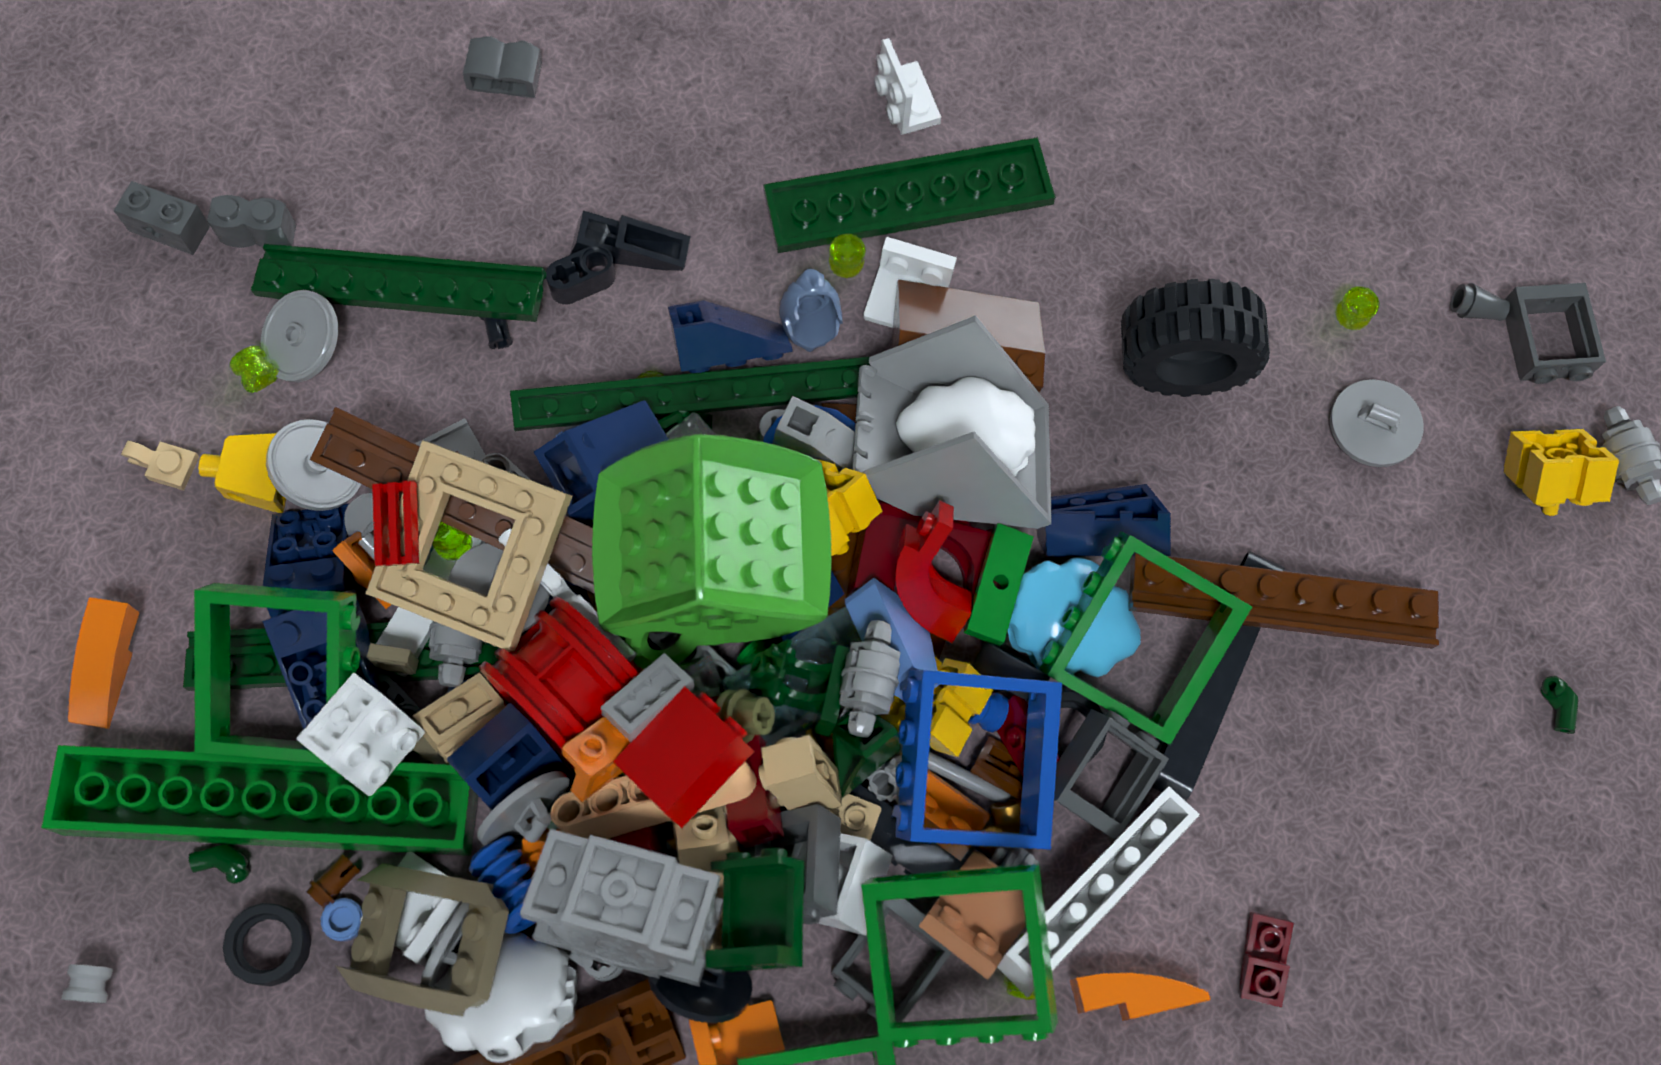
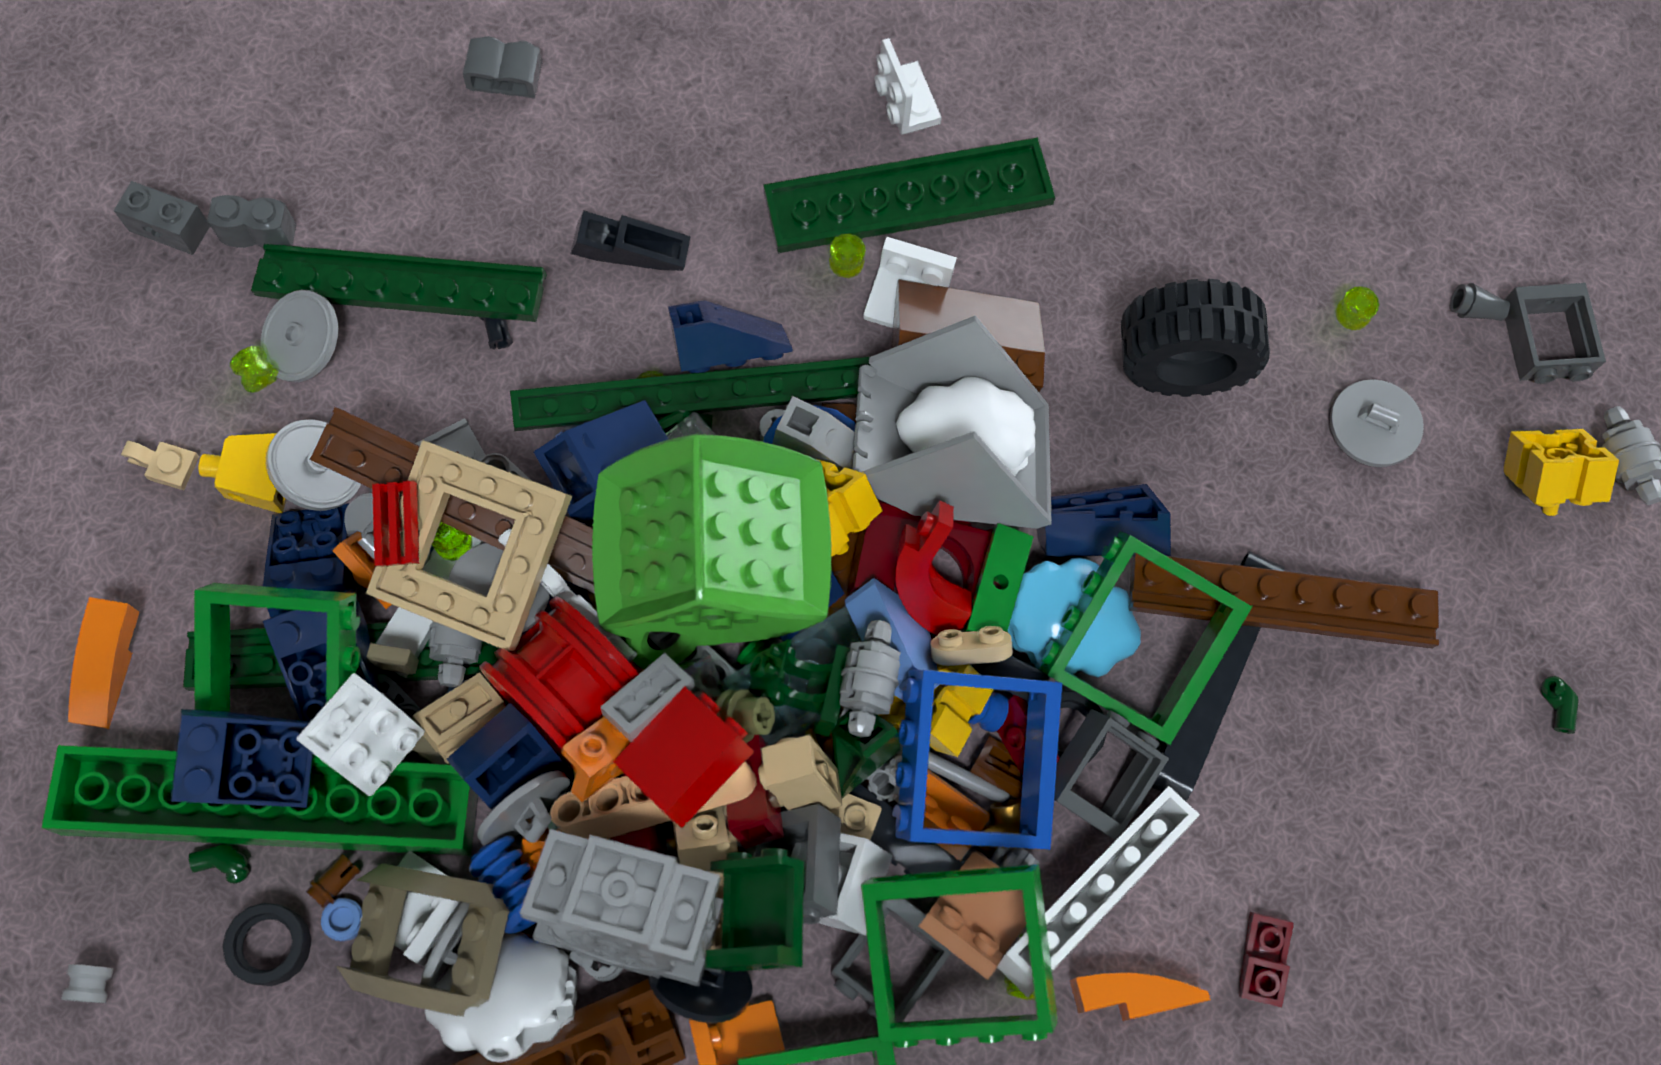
(240, 760): none -> dark blue slope
(582, 262): black beam -> none
(810, 311): sand blue hair -> none
(972, 647): none -> tan plate

